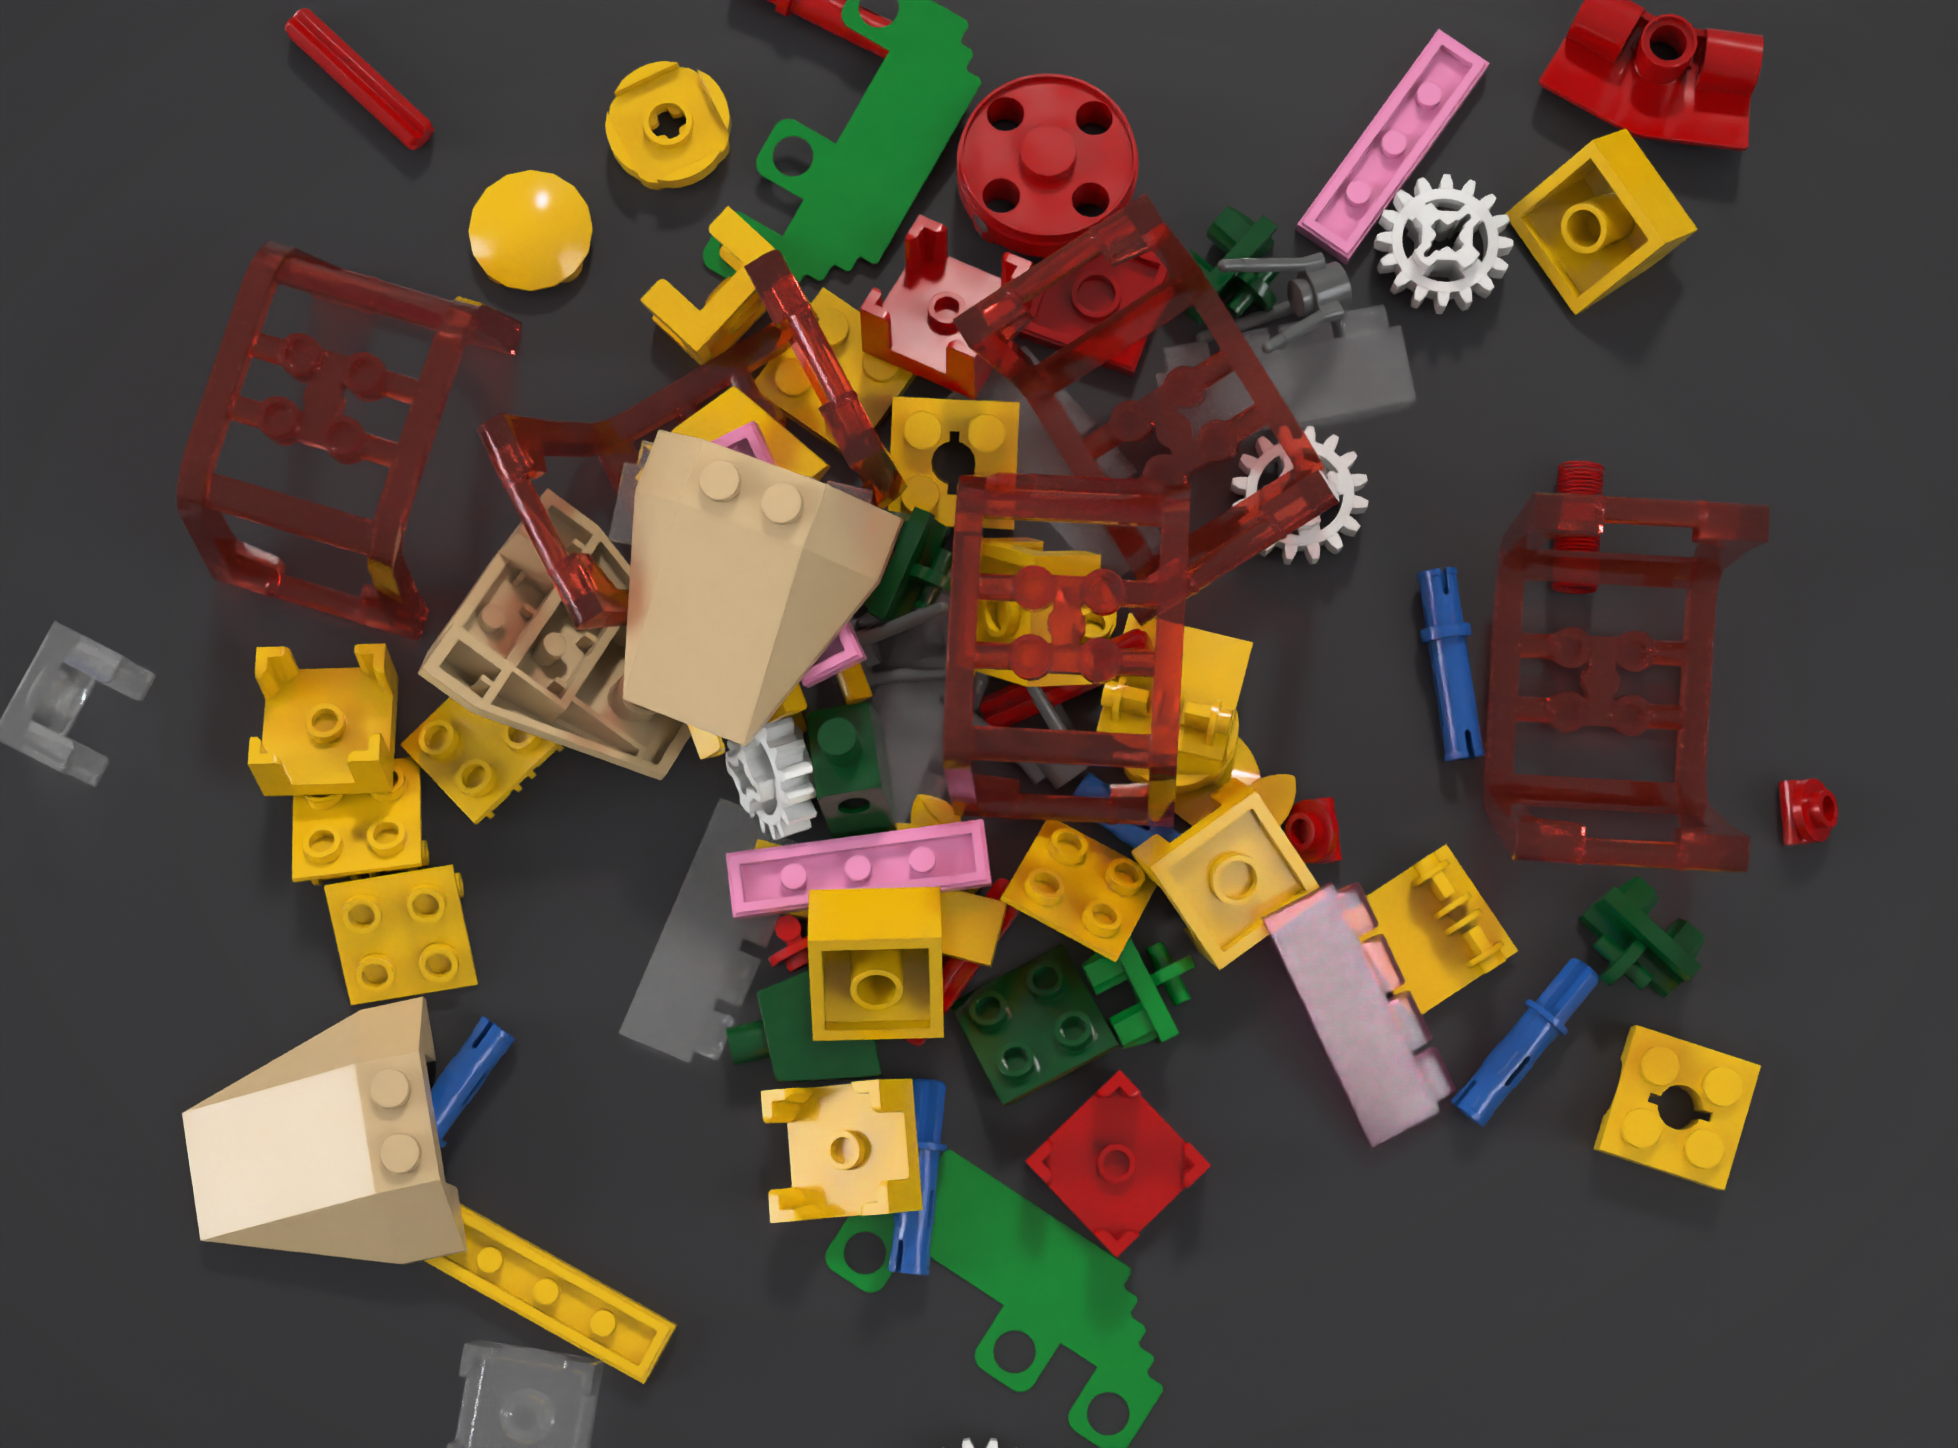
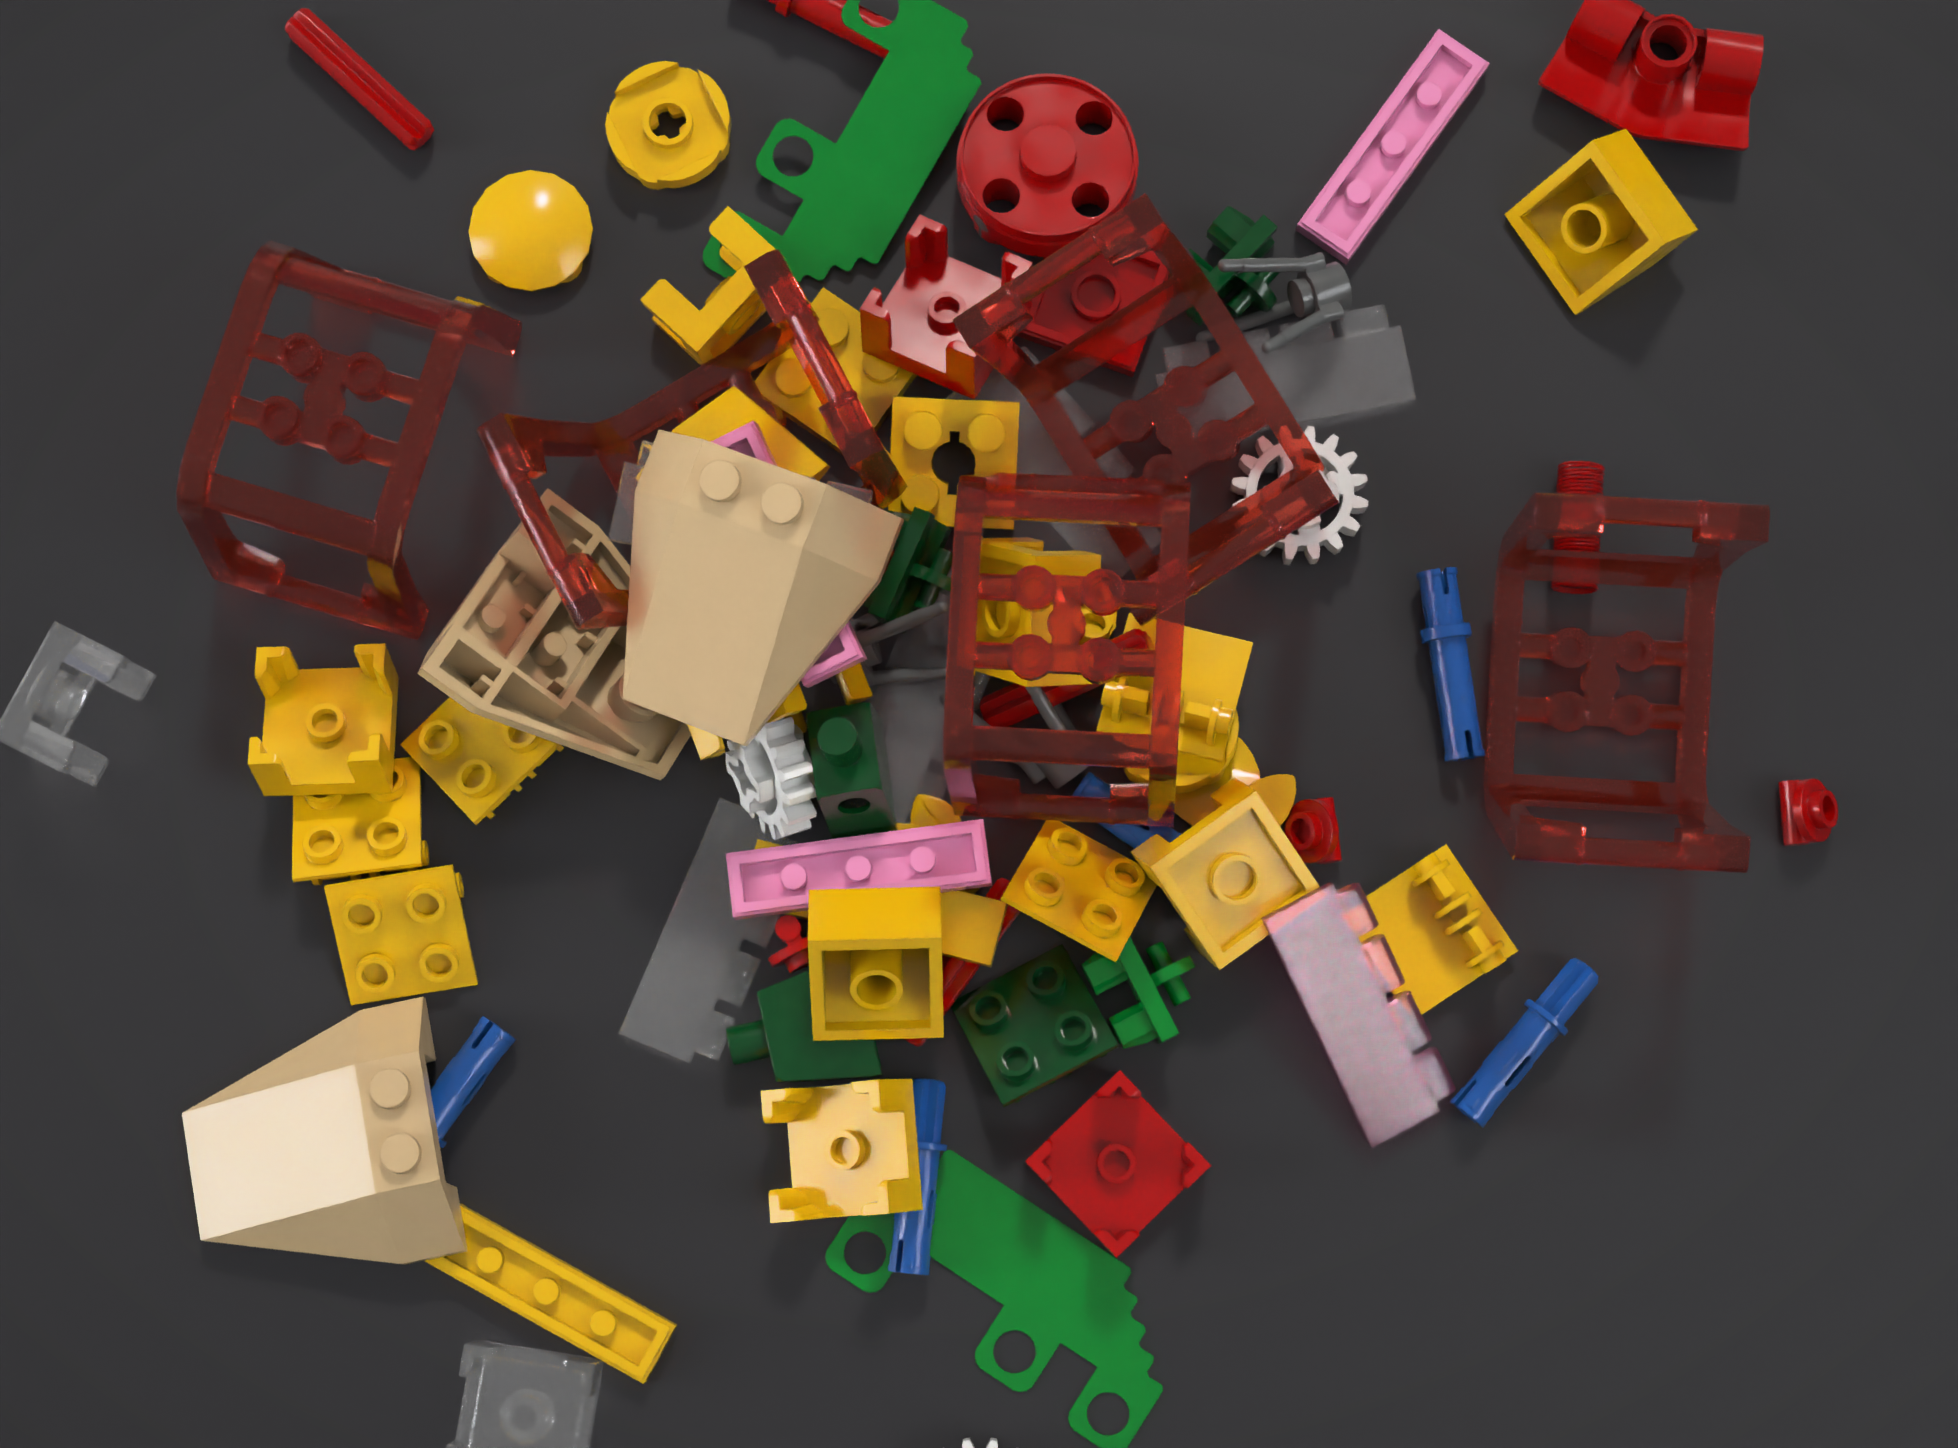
(1430, 224): white gear -> none
(1637, 944): dark green hips -> none
(1713, 1080): yellow brick -> none

